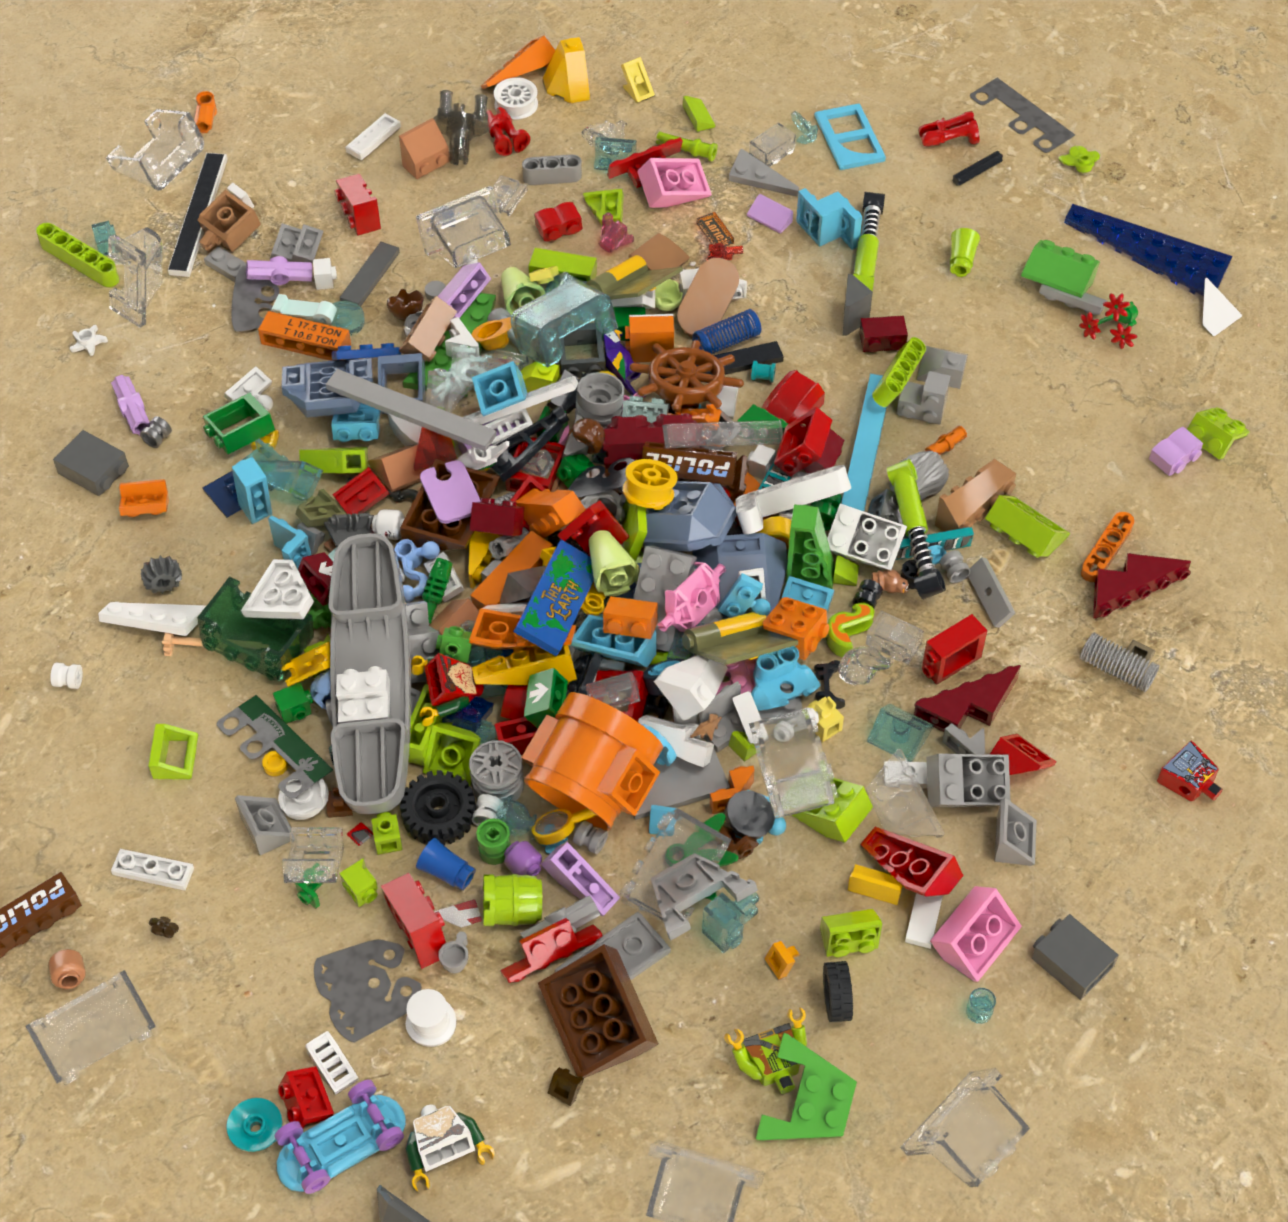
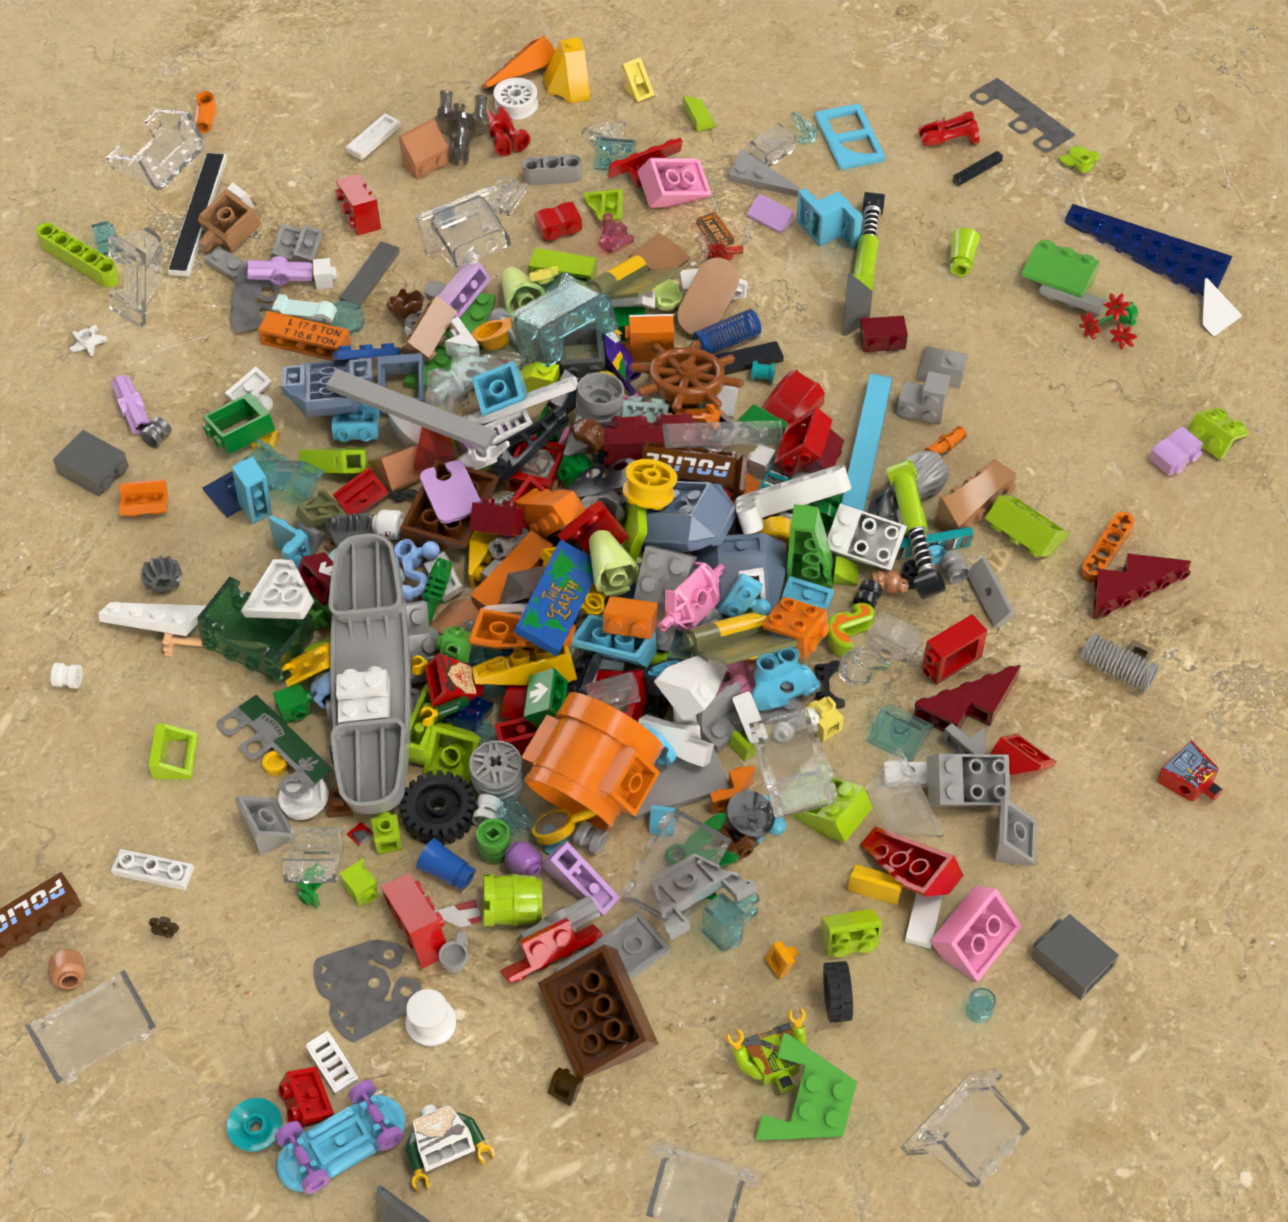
(695, 147): lime pin -> none
(707, 727): medium nougat piece -> none
(899, 372): lime beam -> none

